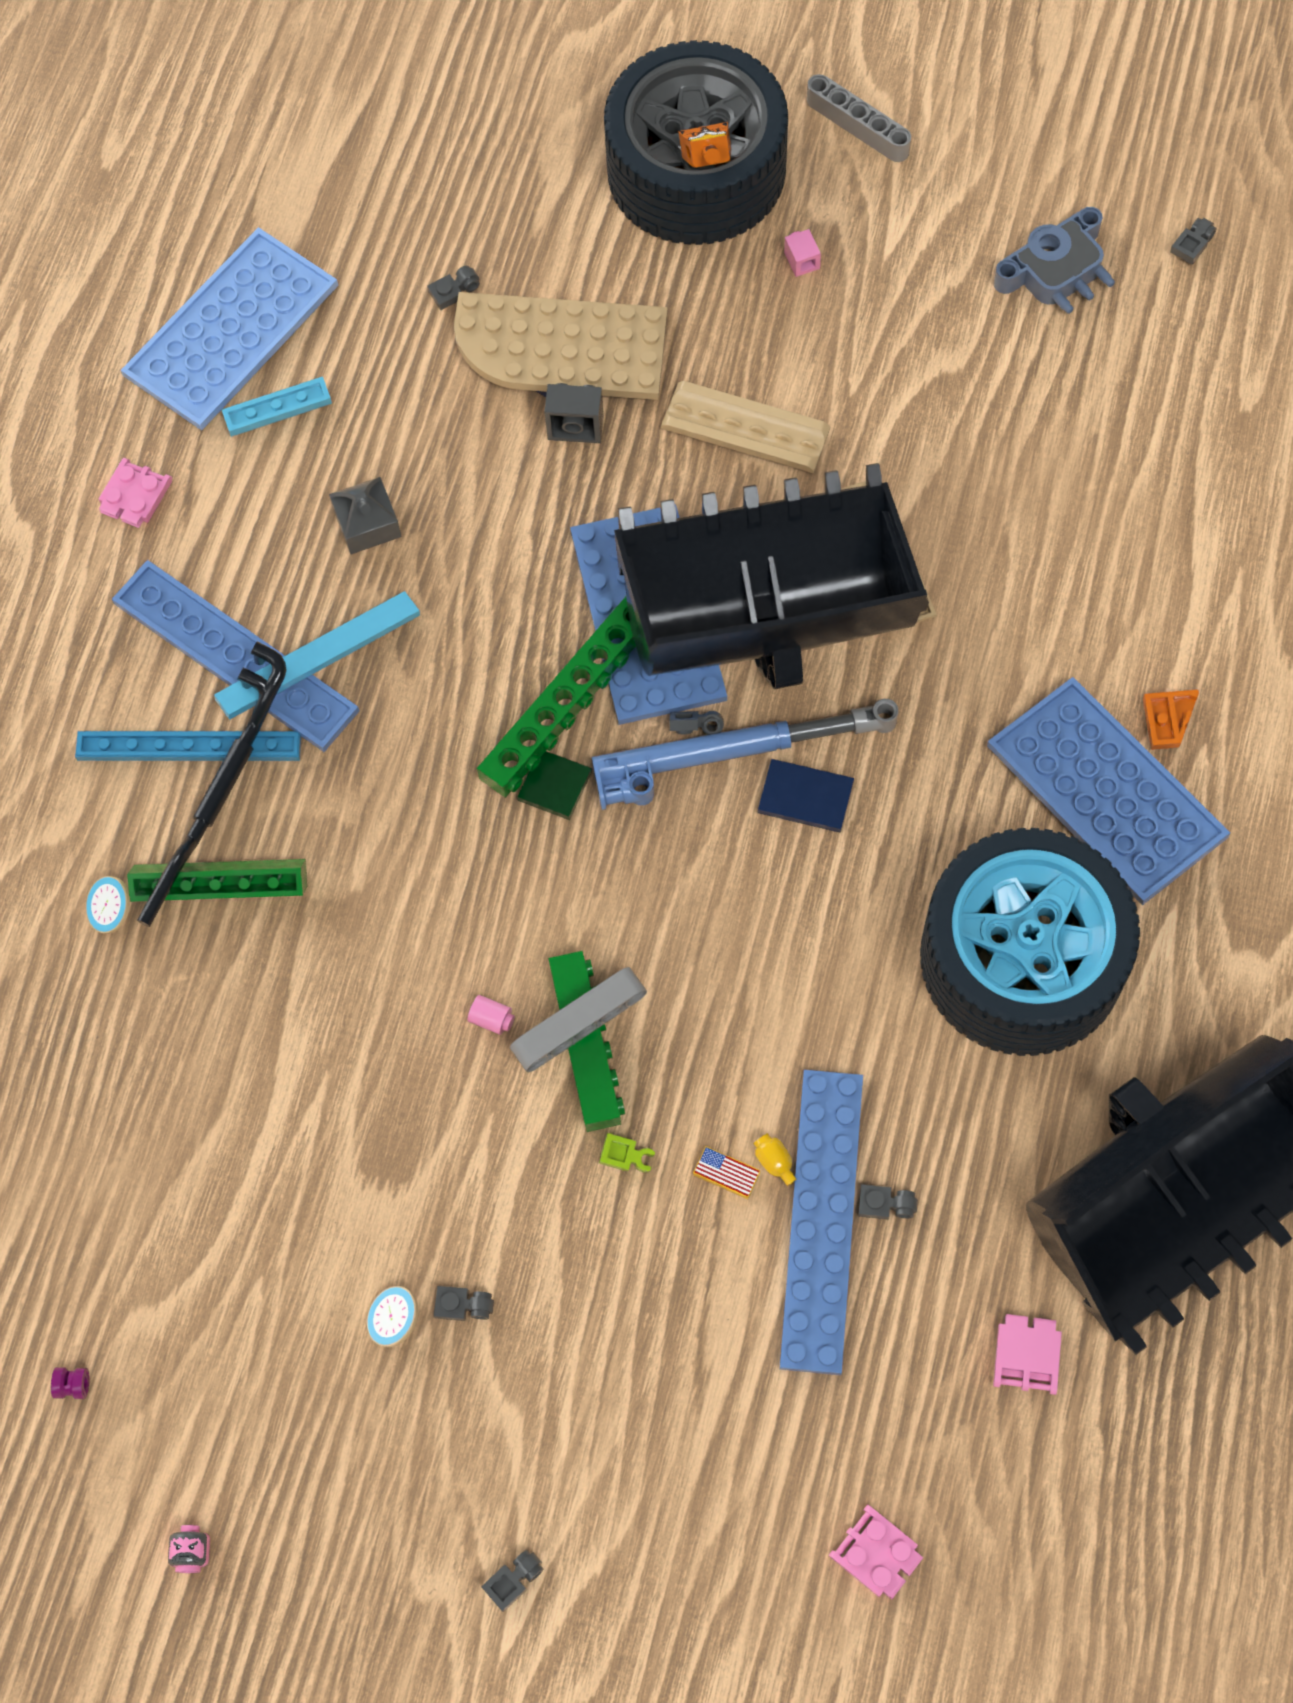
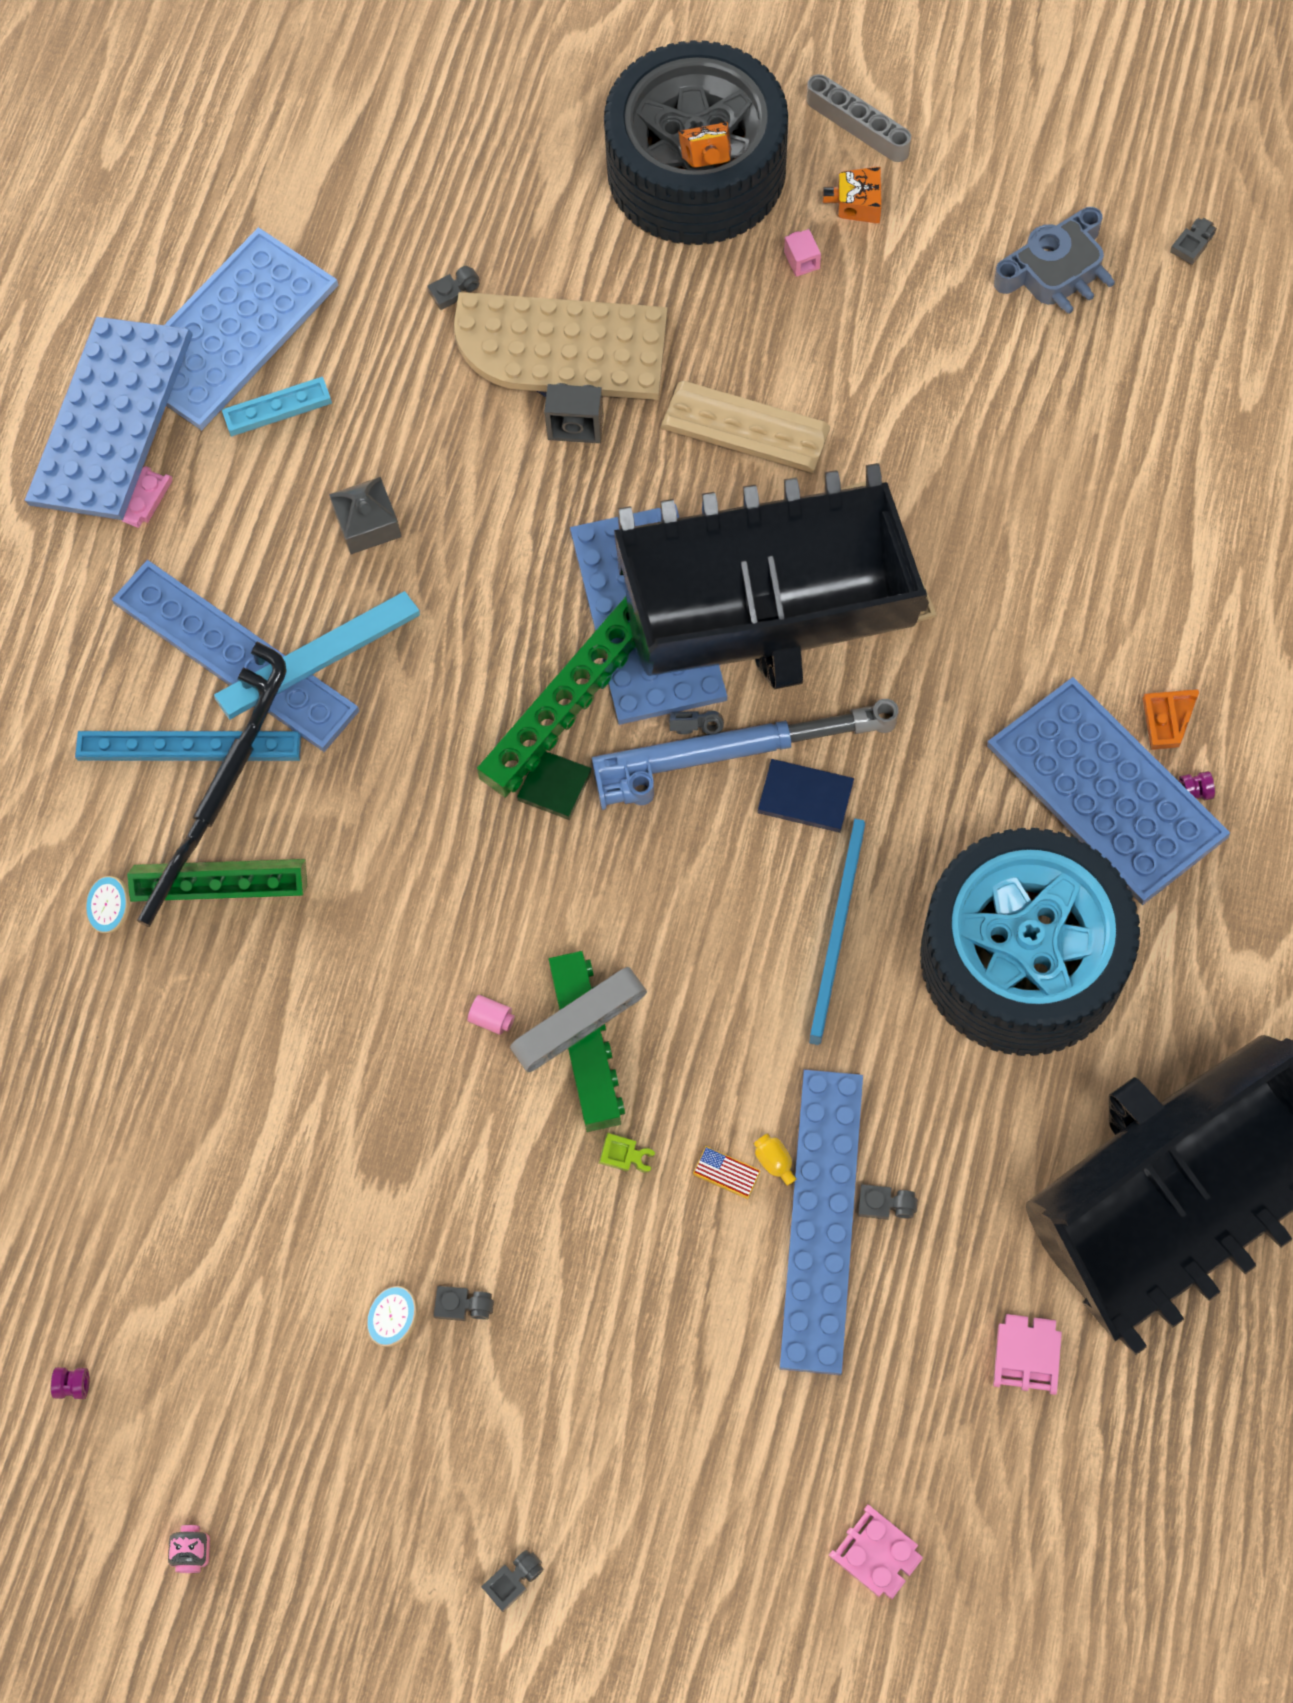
(109, 418): none -> medium blue plate
(837, 932): none -> dark azure tile
(857, 195): none -> orange torso
(1199, 786): none -> magenta wheel

